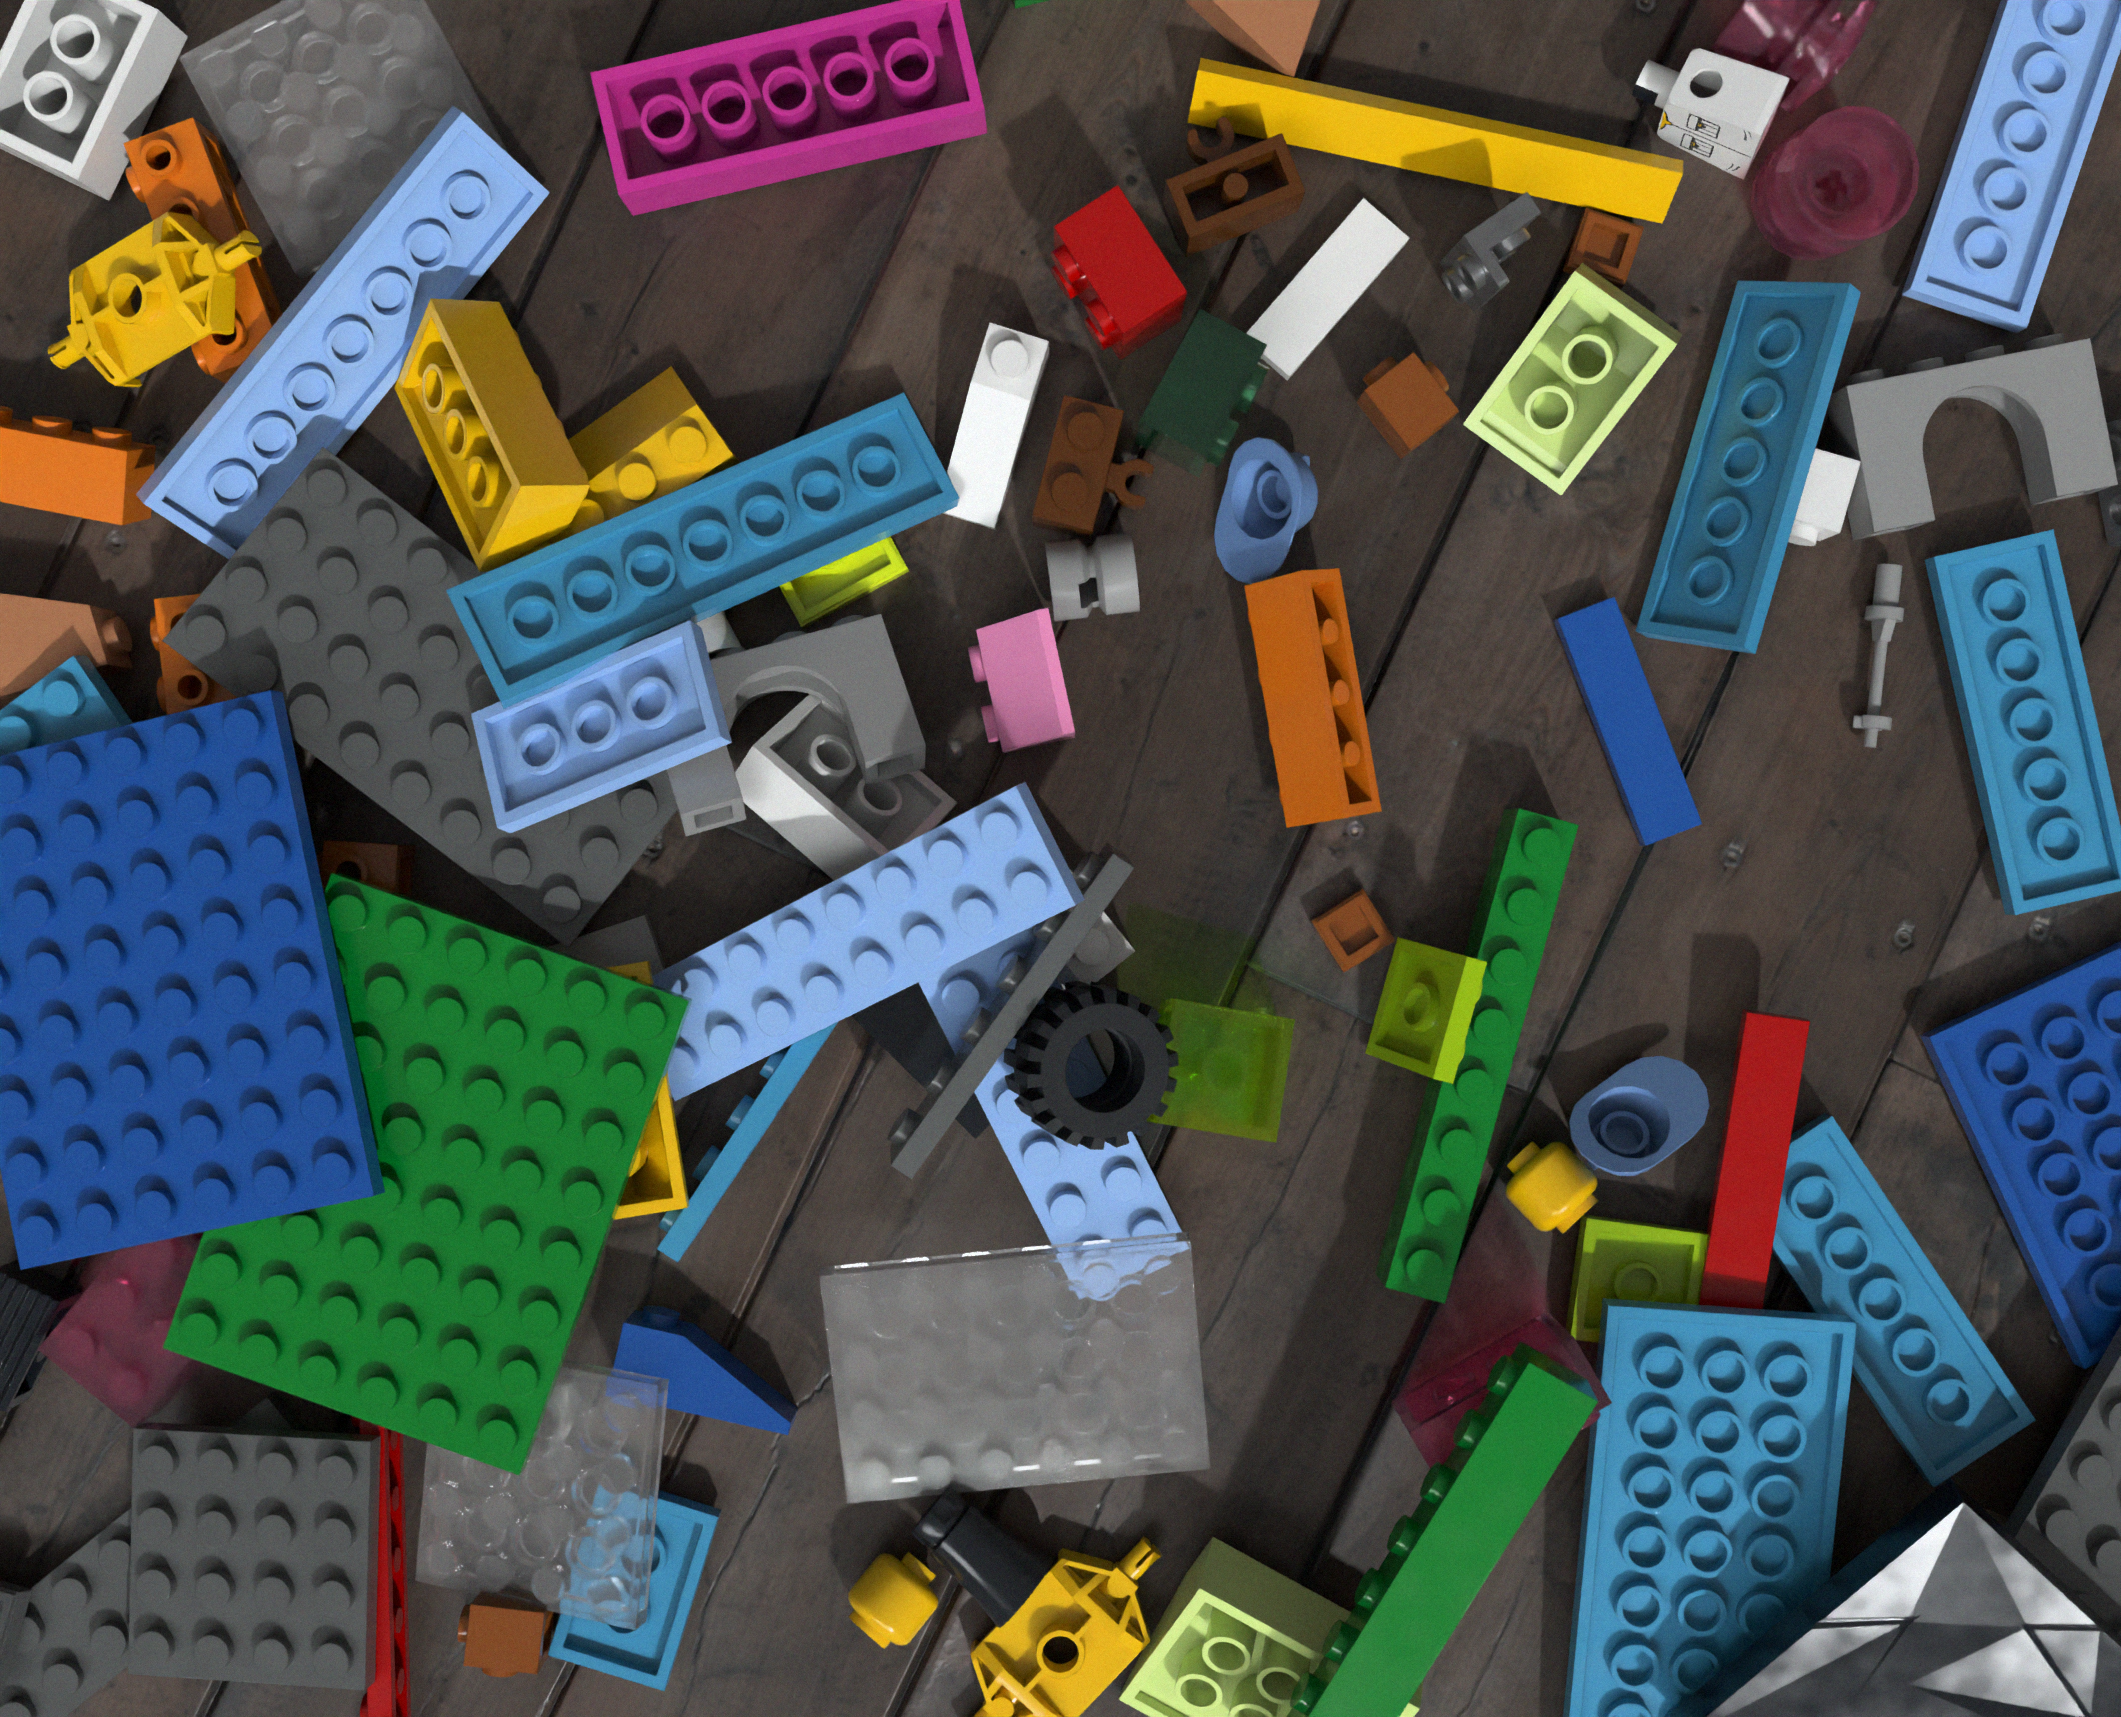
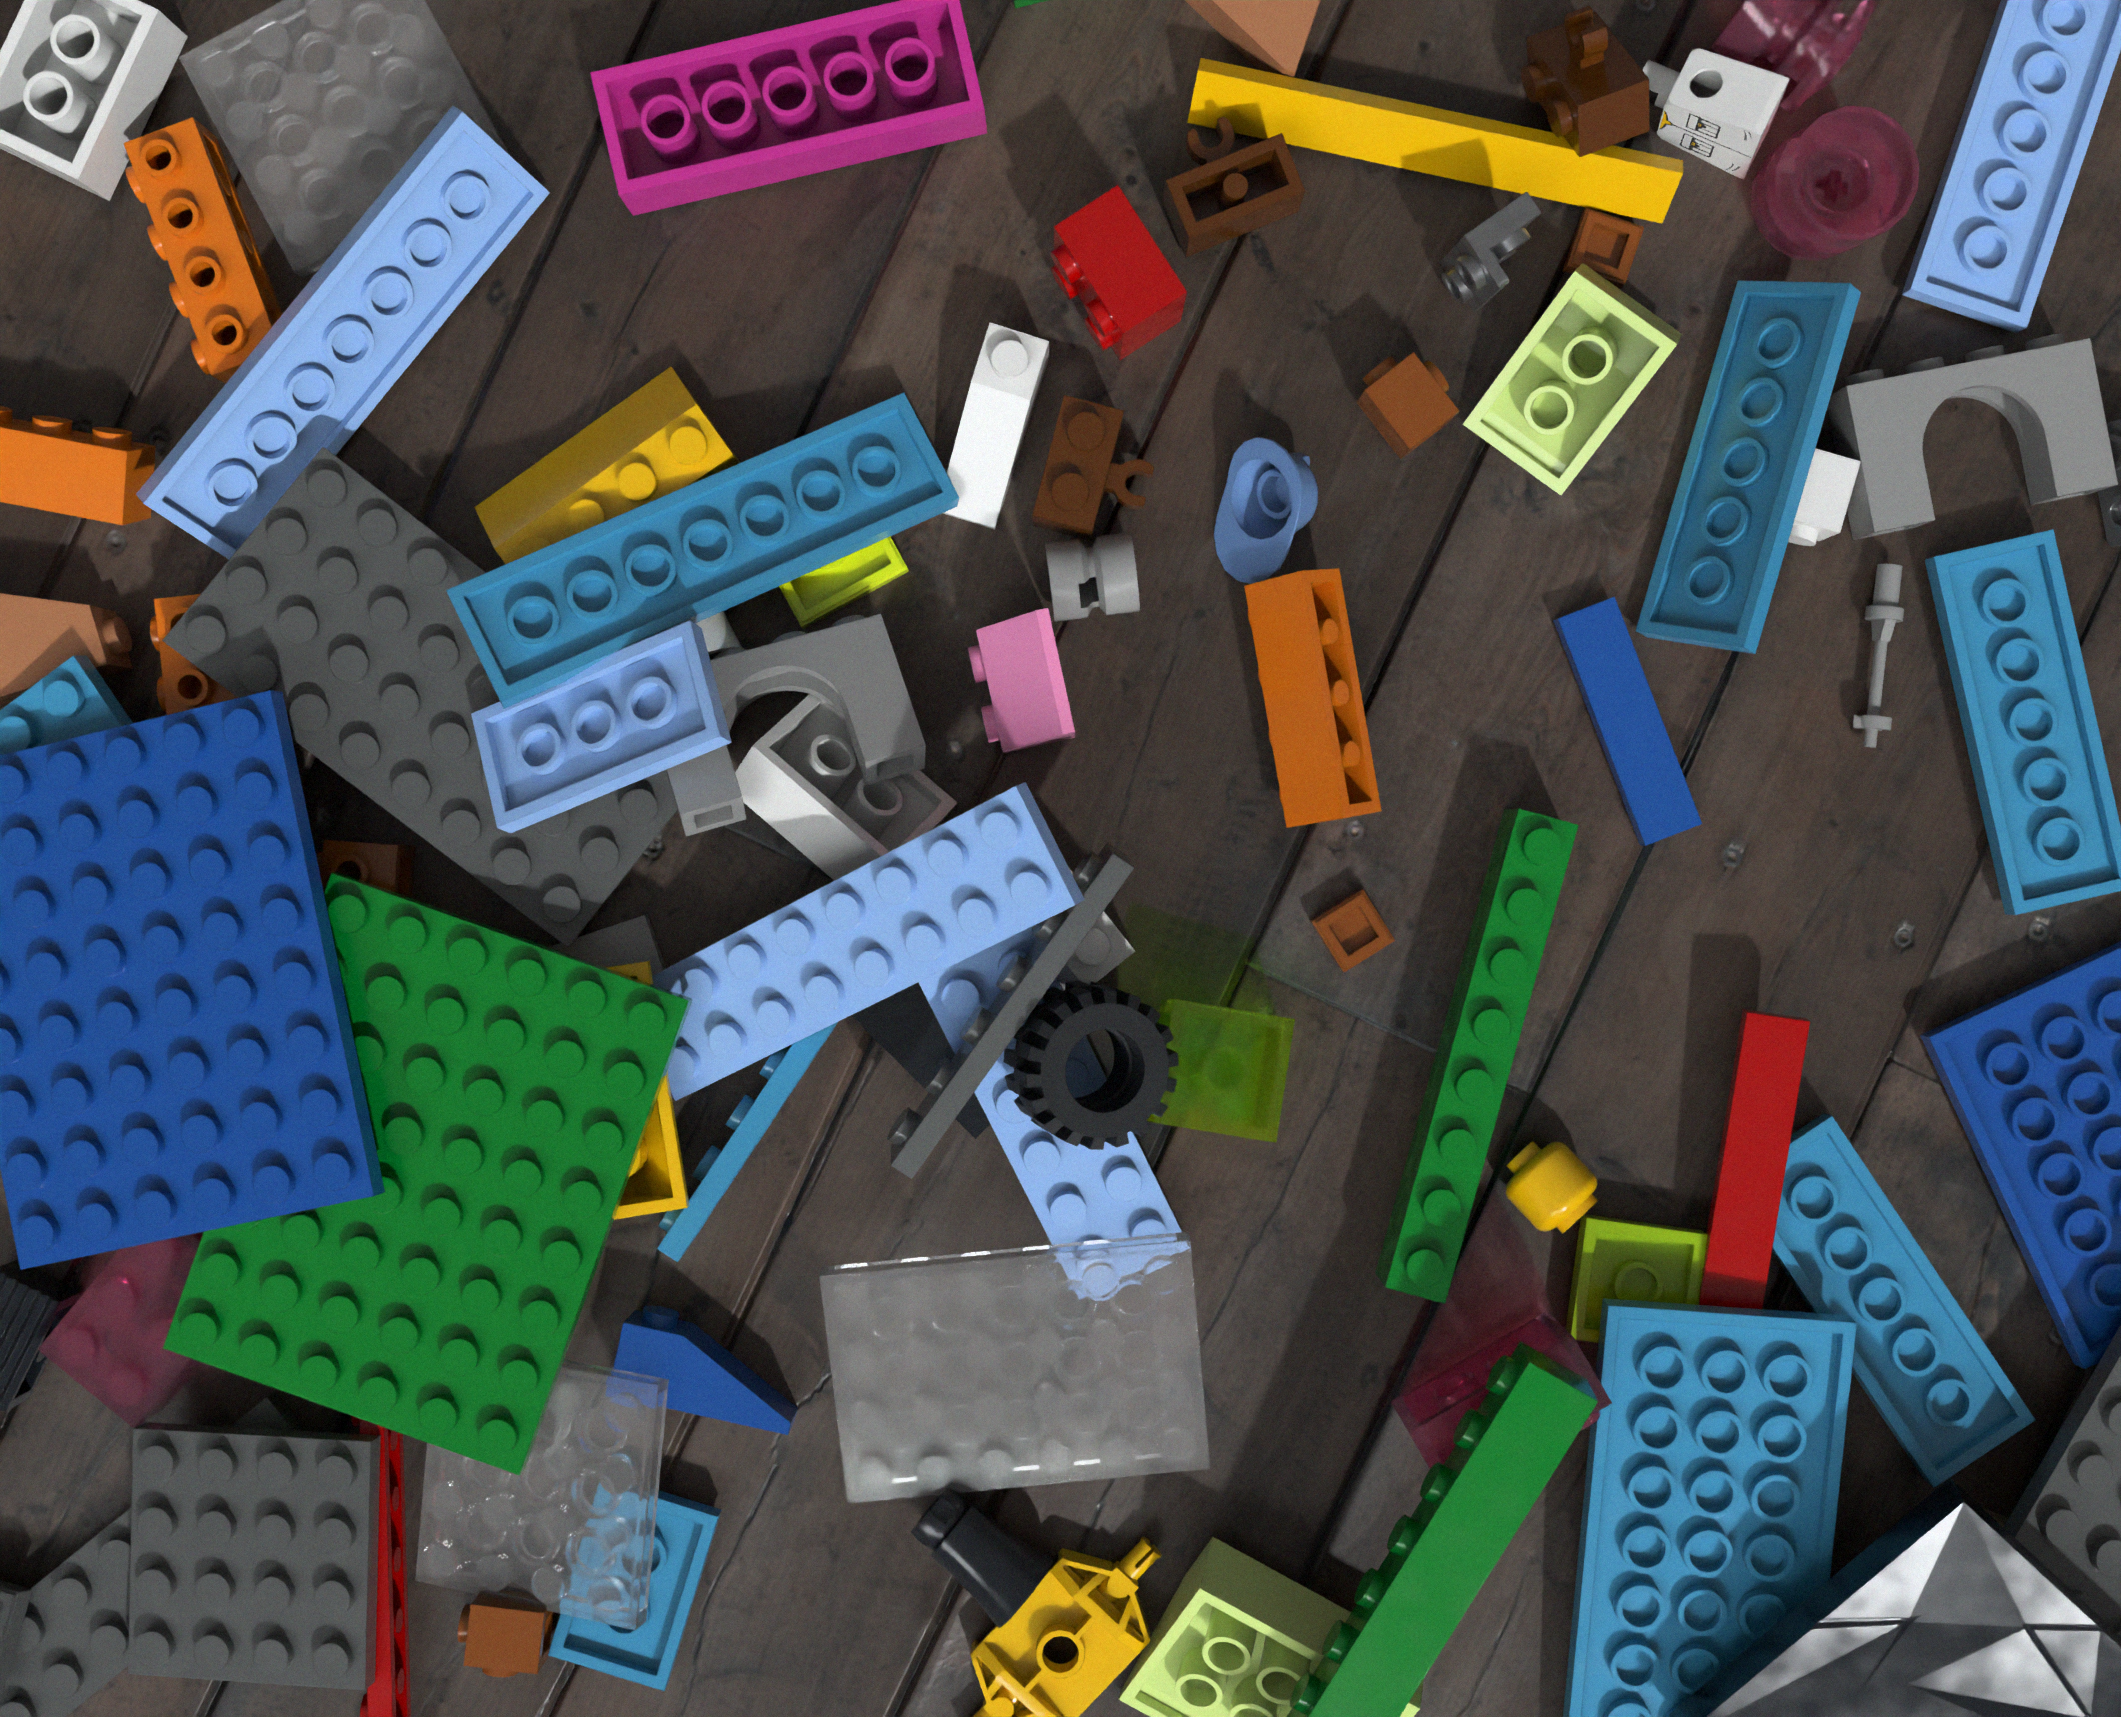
(184, 291): yellow plate -> none
(489, 431): yellow slope -> none
(893, 1599): yellow head -> none
(1202, 388): clear green brick -> none
(1327, 287): white tile -> none
(1426, 1009): lime plate -> none
(1586, 83): none -> reddish brown brick
(1639, 1115): medium blue piece -> none

